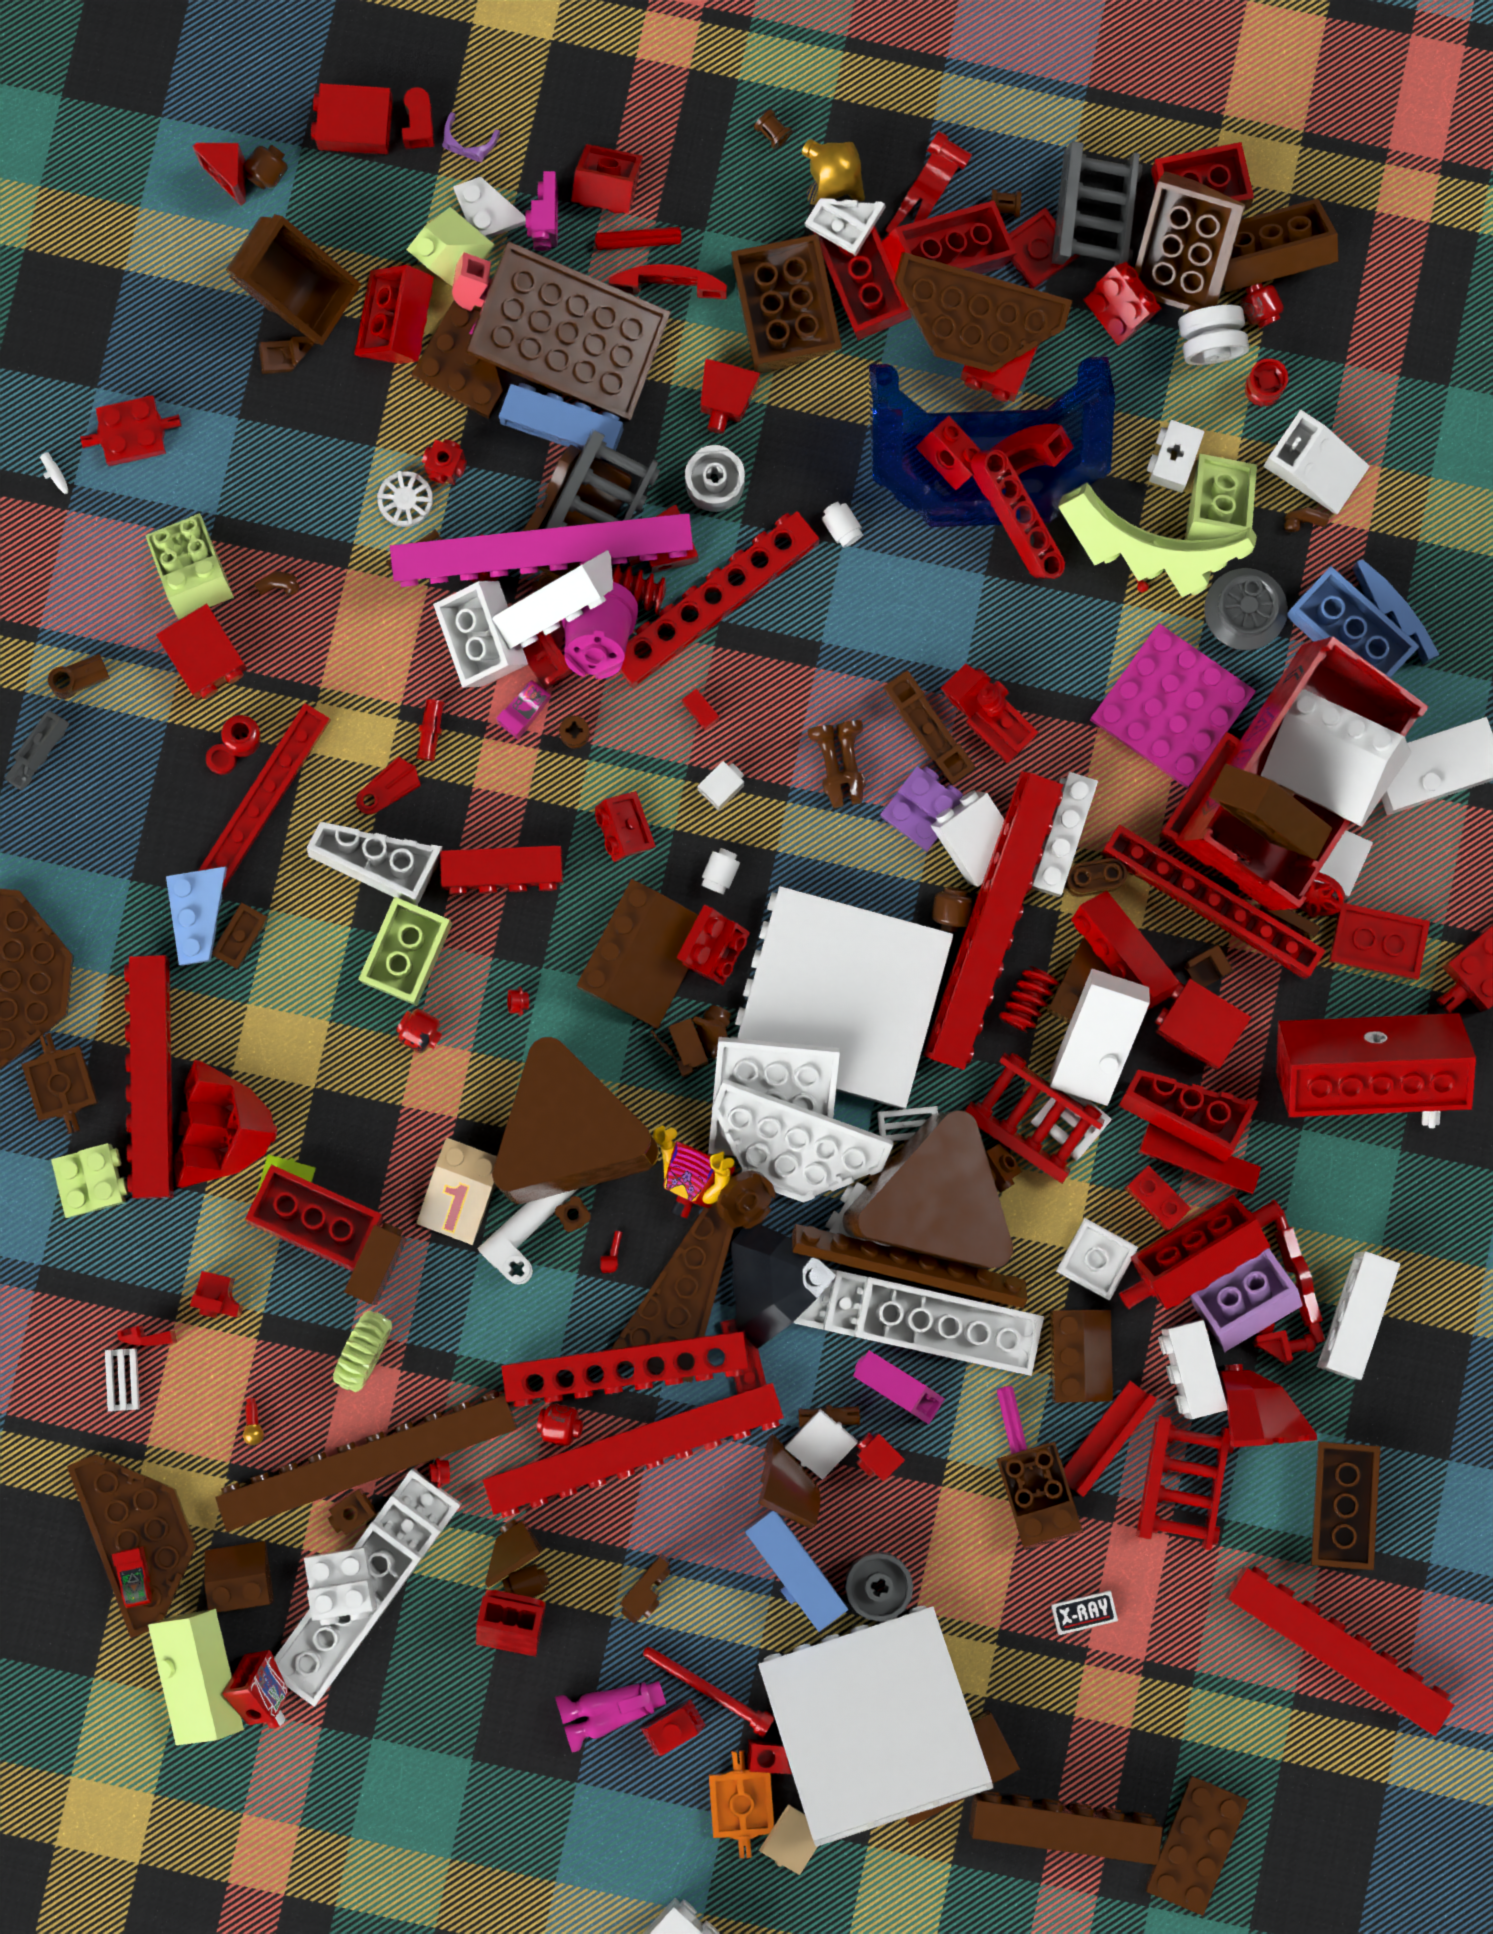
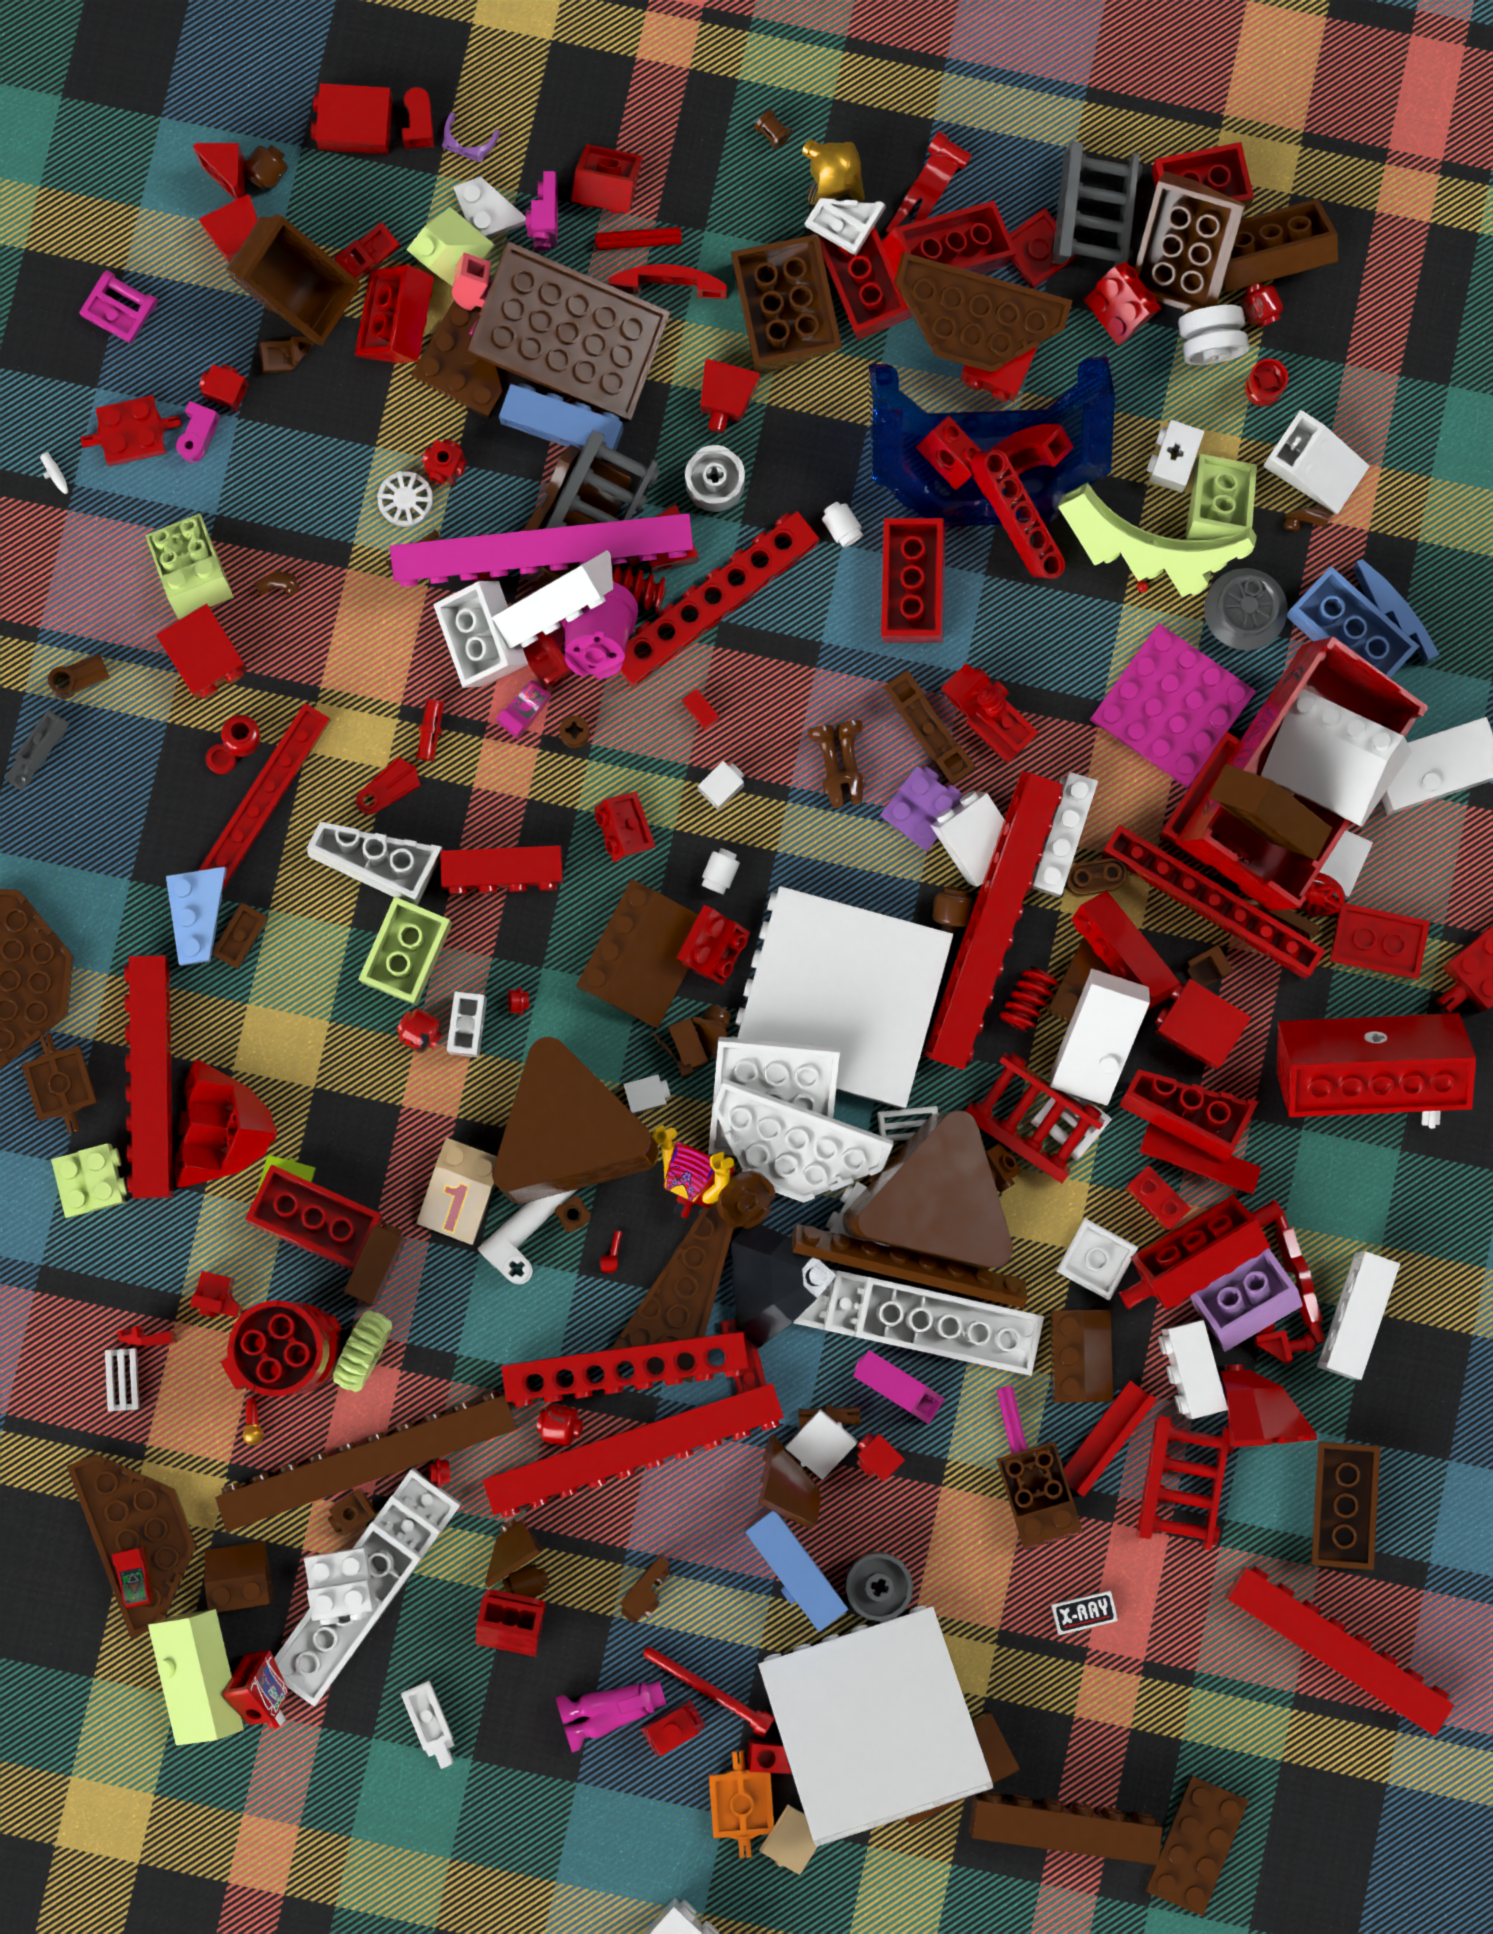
(114, 315): none -> dark pink plate
(199, 432): none -> dark pink leg
(224, 386): none -> red brick
(230, 225): none -> red torso
(283, 1348): none -> red cylinder
(368, 252): none -> red slope
(429, 1722): none -> white hinge
(466, 1024): none -> white brick
(647, 1094): none -> white brick
(913, 580): none -> red brick
(1002, 199): reddish brown bush -> none

